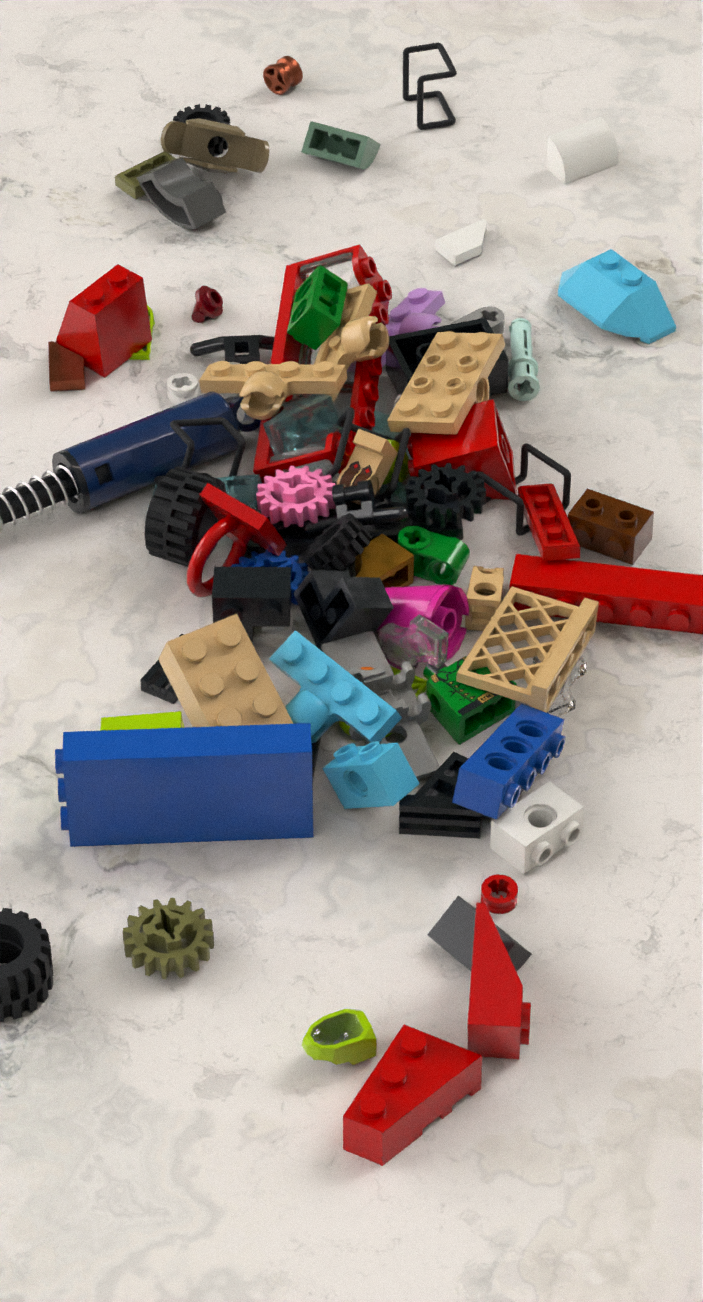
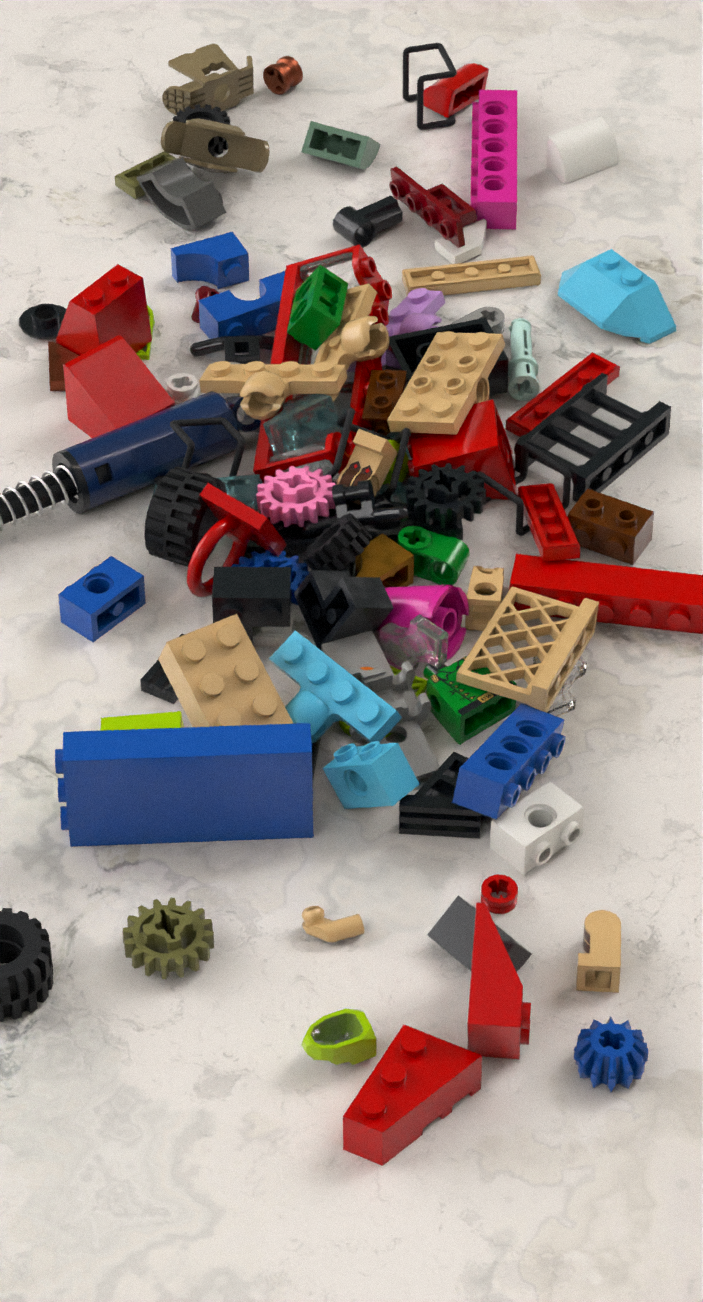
(42, 321): none -> black piece
(102, 598): none -> blue brick
(111, 388): none -> red slope
(211, 89): none -> dark tan piece
(213, 260): none -> blue arch
(230, 316): none -> blue arch
(330, 930): none -> tan arm
(363, 224): none -> black piece
(382, 397): none -> reddish brown hinge
(436, 206): none -> dark red bracket
(456, 92): none -> red brick
(474, 276): none -> tan tile
(495, 158): none -> dark pink brick
(560, 392): none -> red tile
(601, 964): none -> tan leg
(605, 462): none -> black fence
(611, 1054): none -> blue gear

